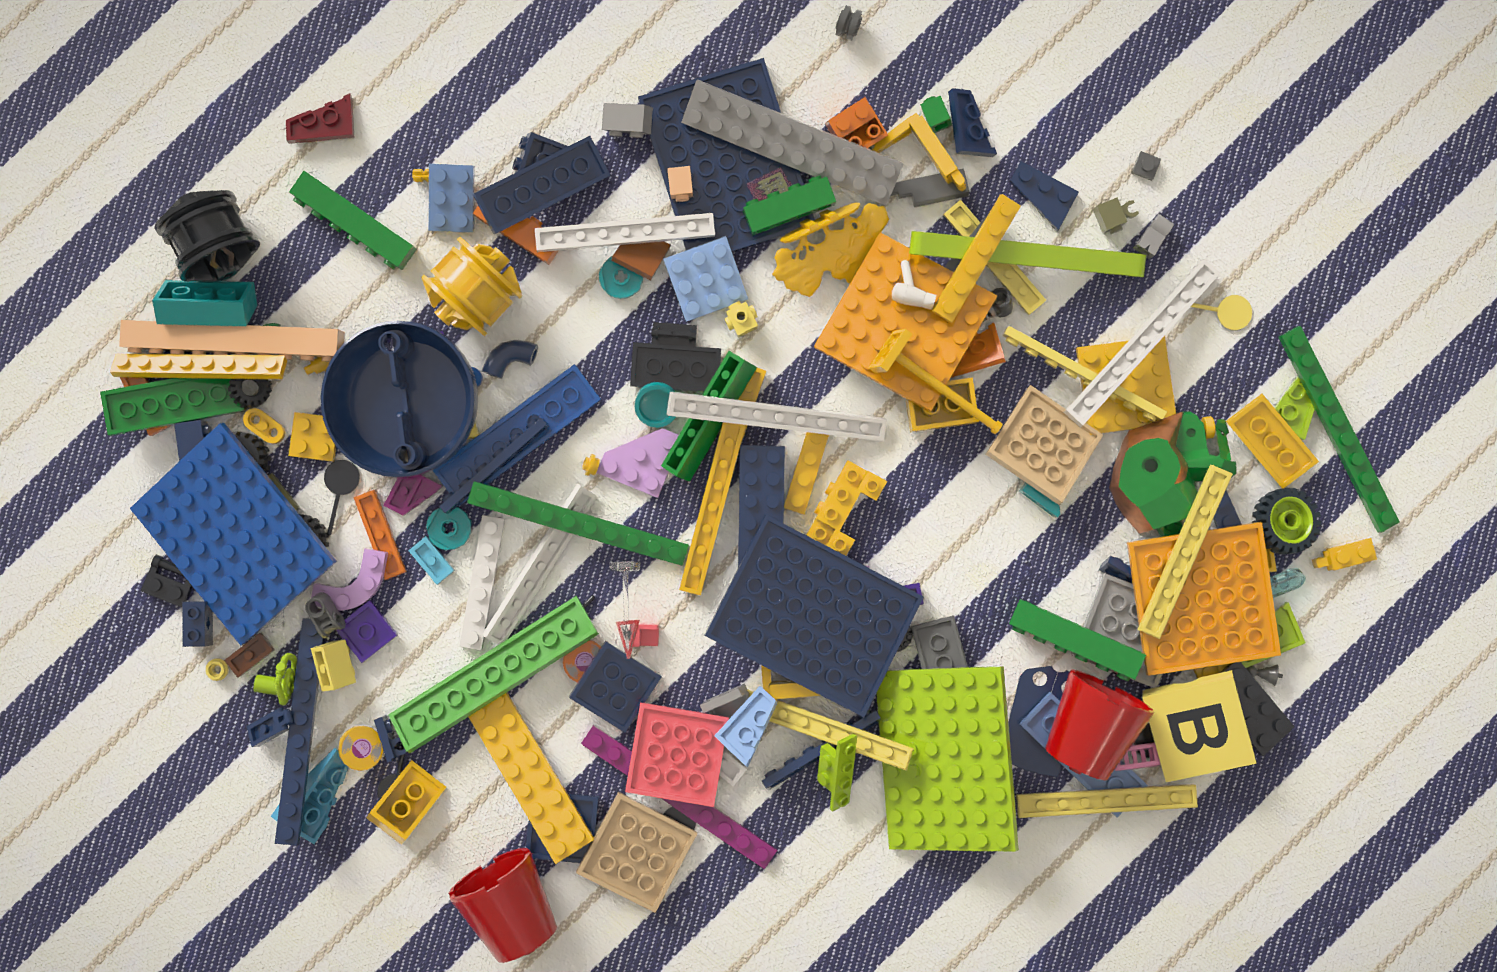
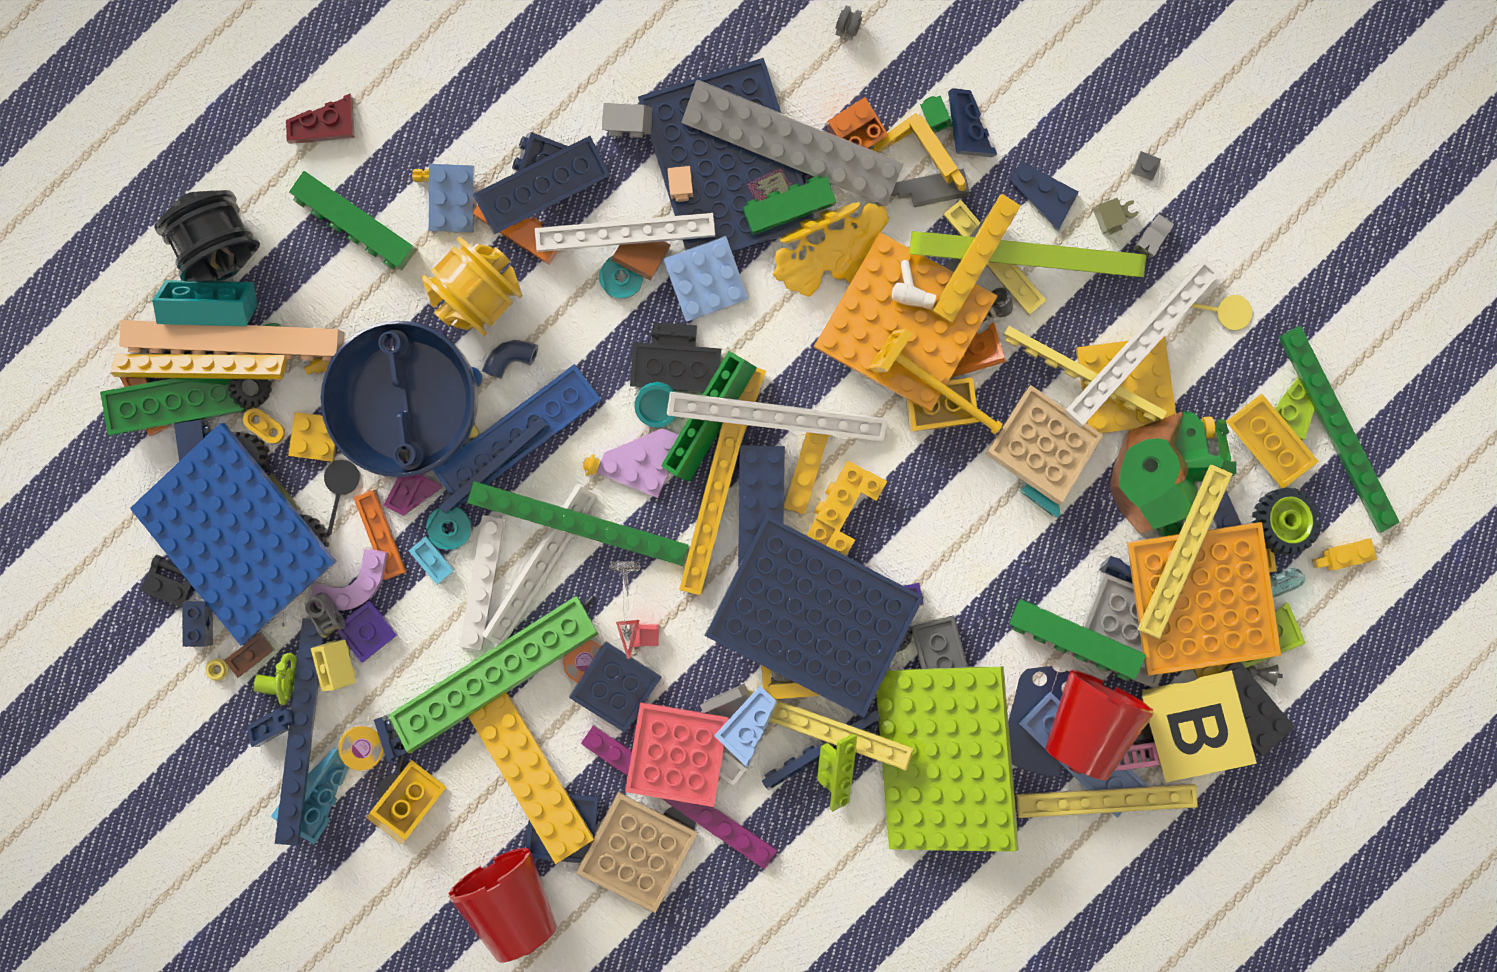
(744, 326): light yellow brick -> none

